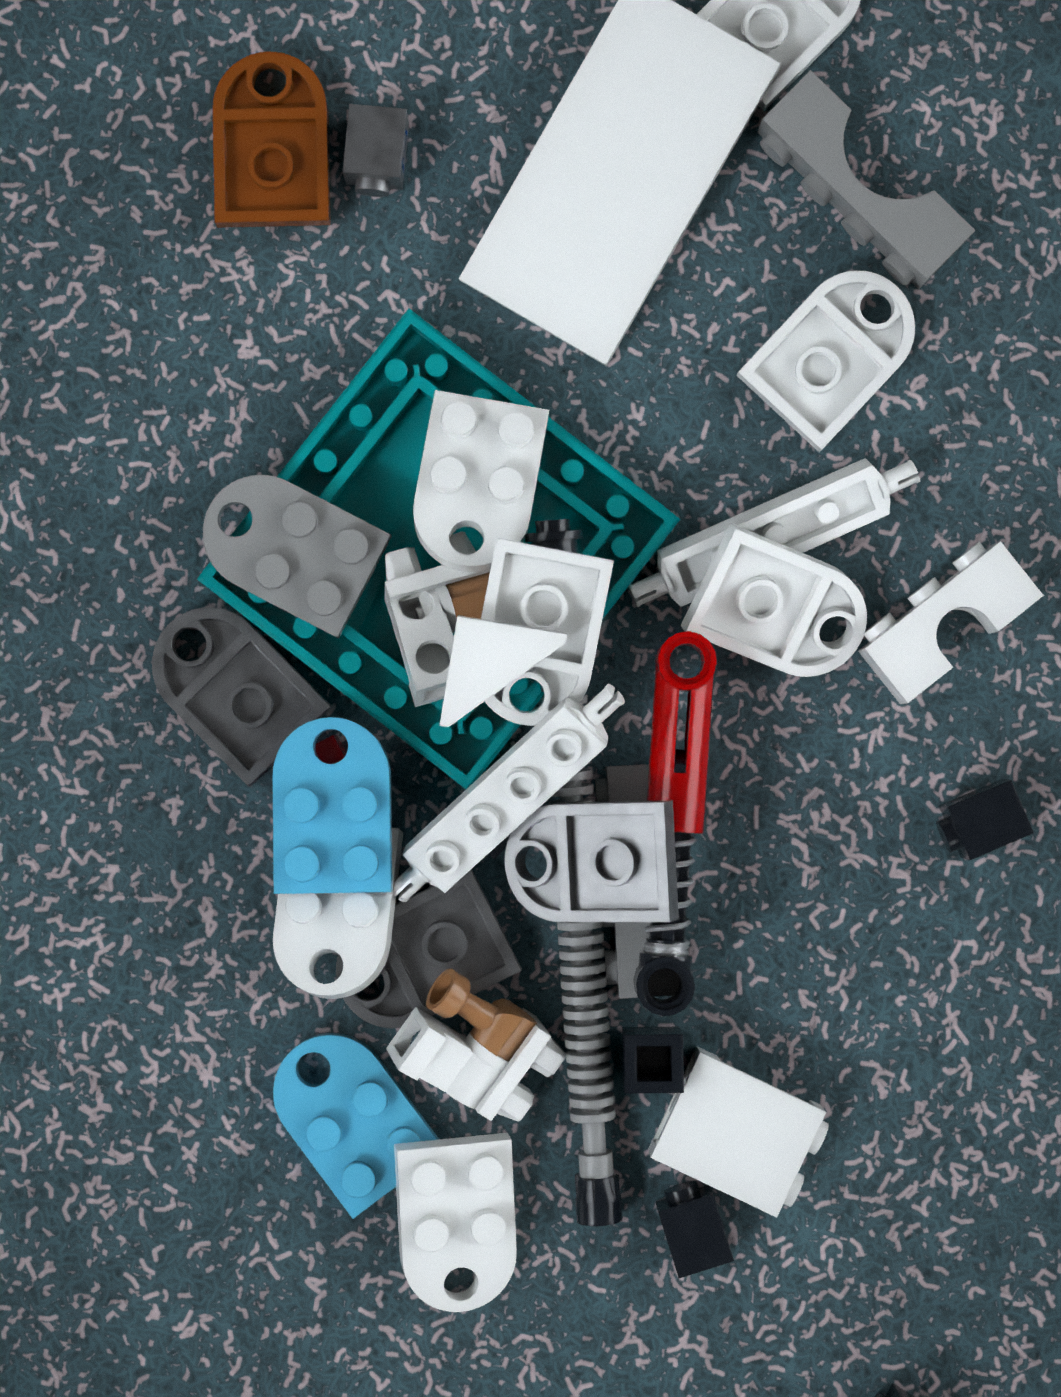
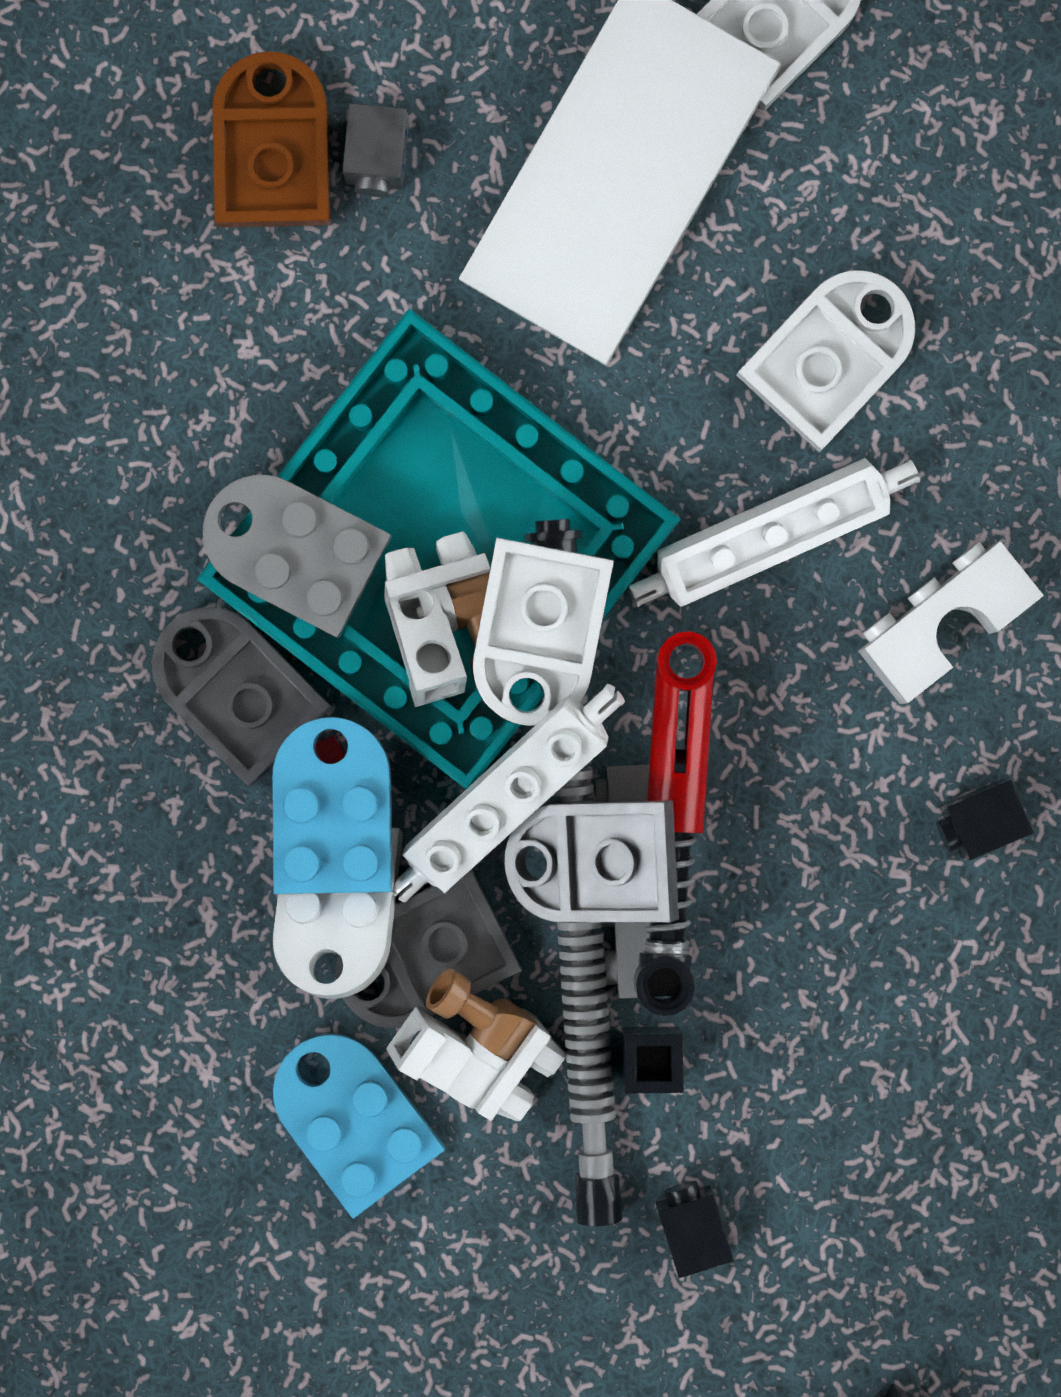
(456, 1215): white plate -> none
(477, 474): white plate -> none
(488, 658): white tile -> none
(739, 1134): white panel -> none
(773, 603): white plate -> none
(911, 233): light grey arch -> none

